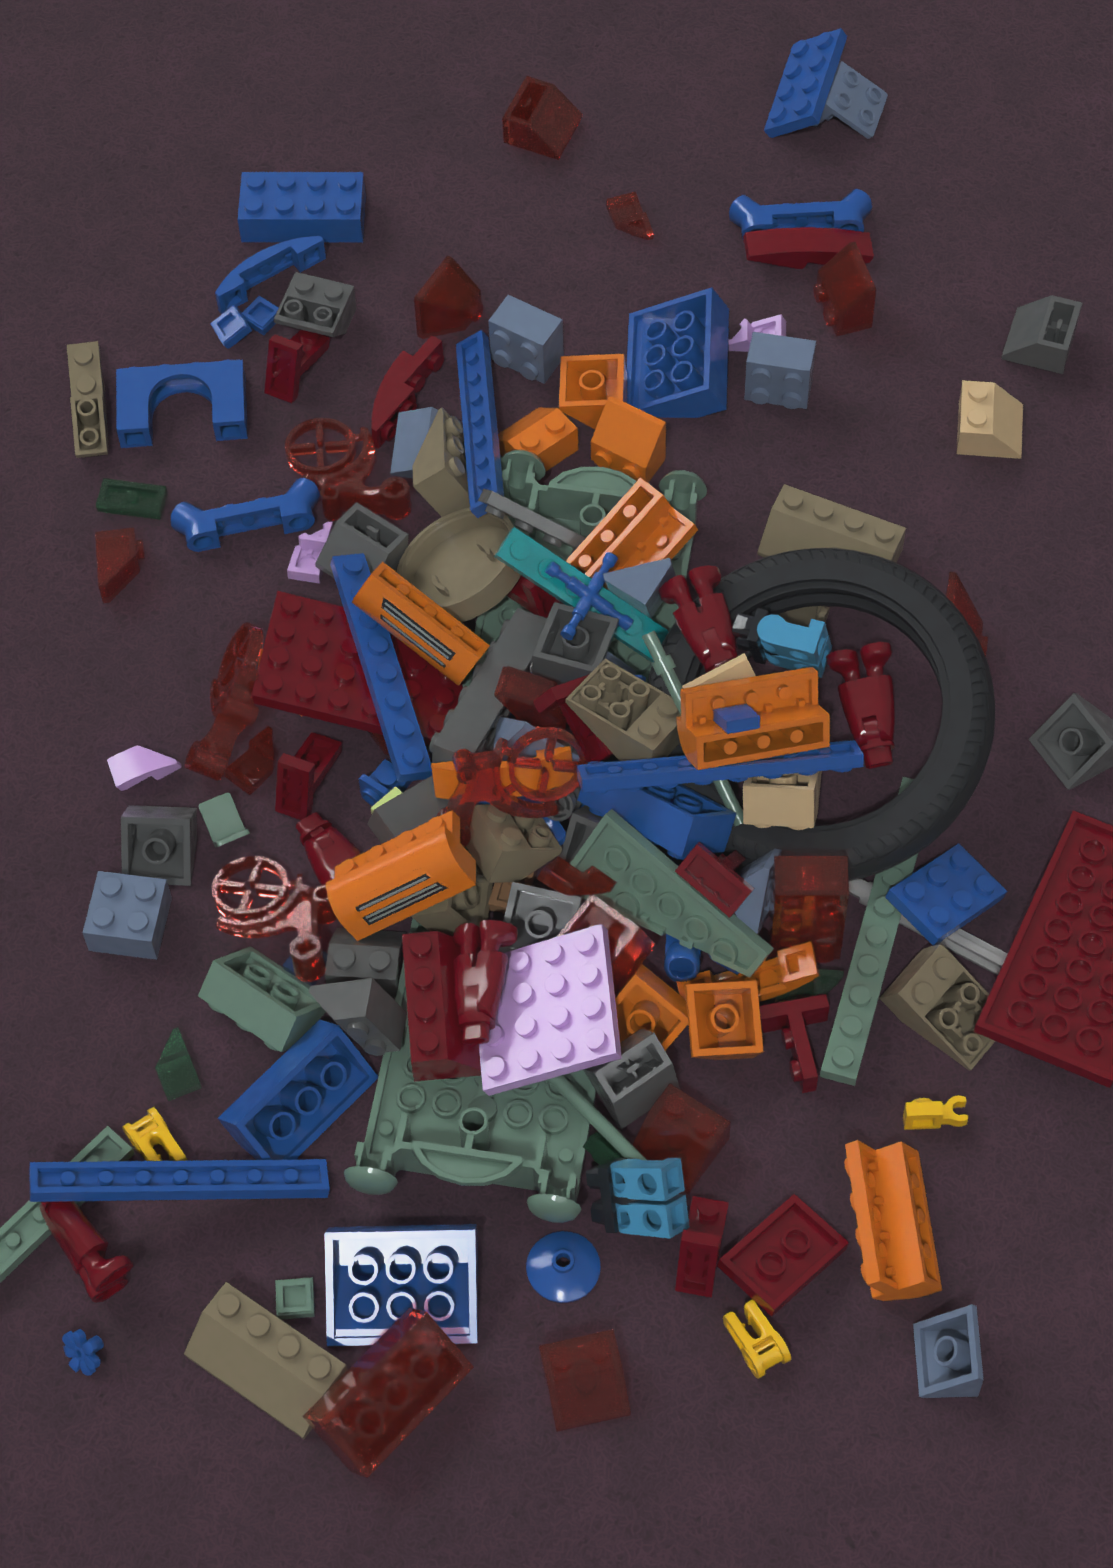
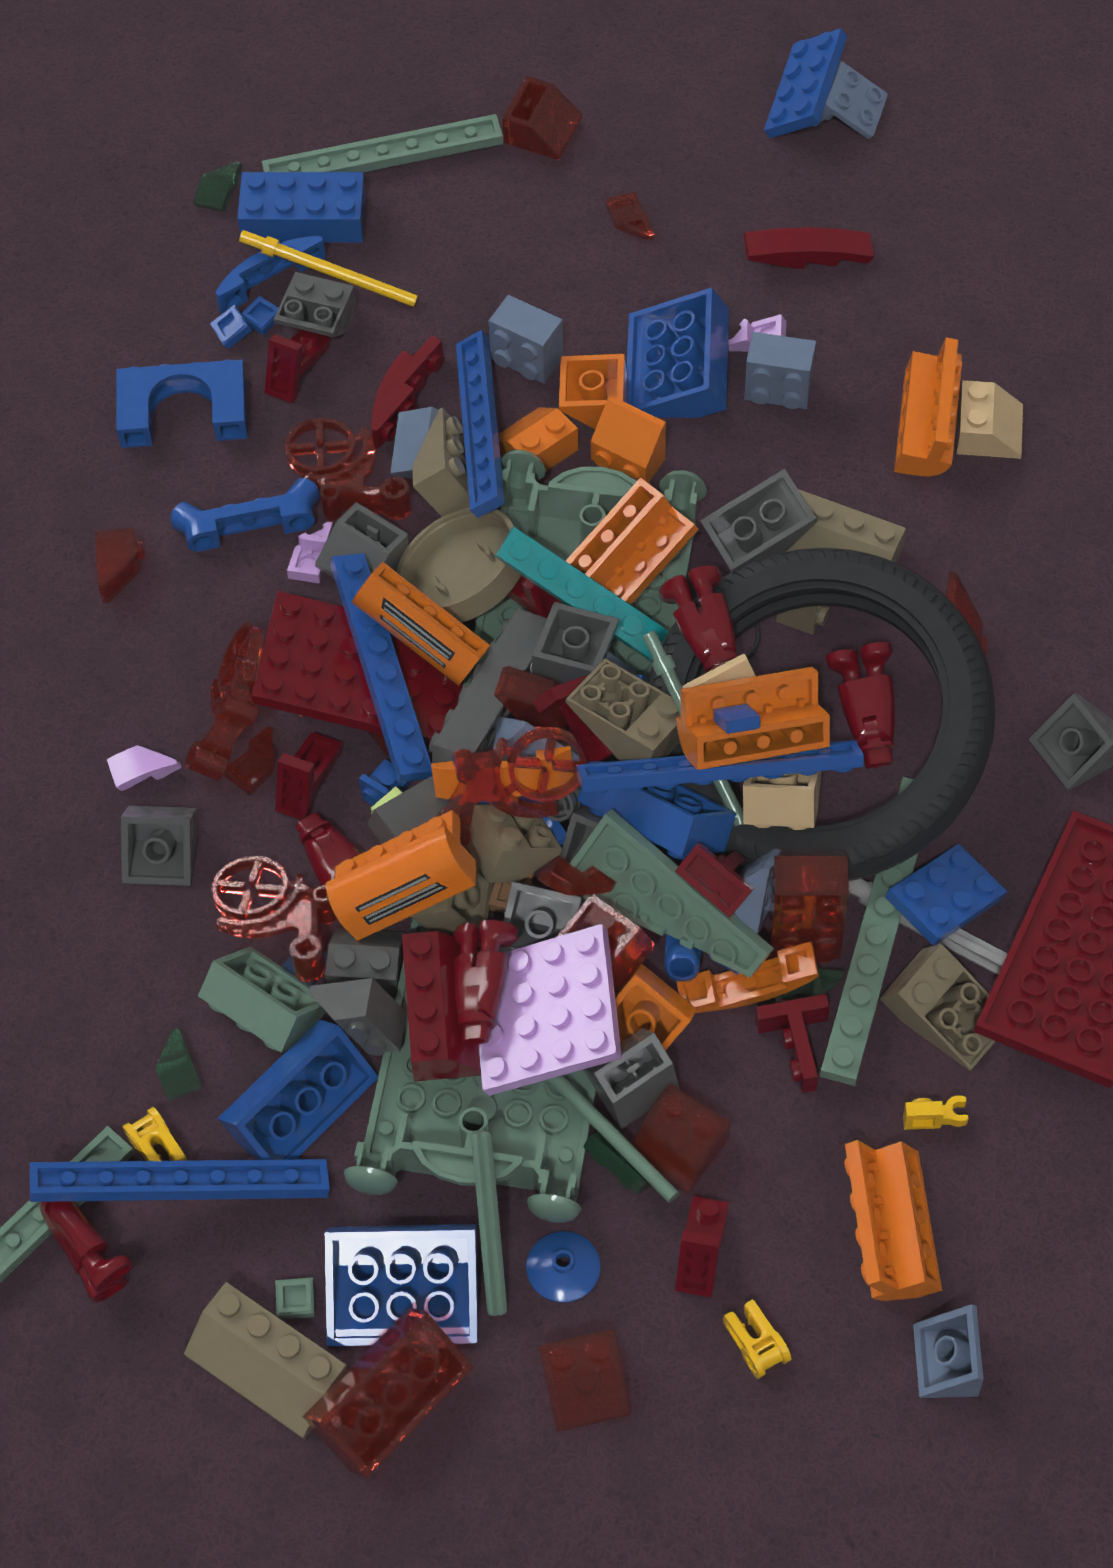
(82, 1351): blue plant -> none
(87, 399): dark tan slope -> none
(127, 915): sand blue brick -> none
(131, 498): clear green plate -> none
(216, 187): none -> clear green slope
(222, 819): sand green bracket -> none
(272, 247): none -> yellow bar
(395, 148): none -> sand green plate
(447, 301): clear red slope -> none
(489, 1223): none -> sand green axle
(528, 520): dark grey plate -> none
(588, 596): blue piece -> none
(640, 1197): dark azure hips -> none
(641, 584): sand blue slope -> none
(724, 1020): orange slope -> none
(760, 522): none -> dark grey slope
(782, 642): dark azure hips -> none
(782, 1254): dark red plate -> none
(836, 214): blue plate -> none
(846, 292): clear red slope -> none
(929, 412): none -> orange brick
(1043, 333): dark grey slope -> none

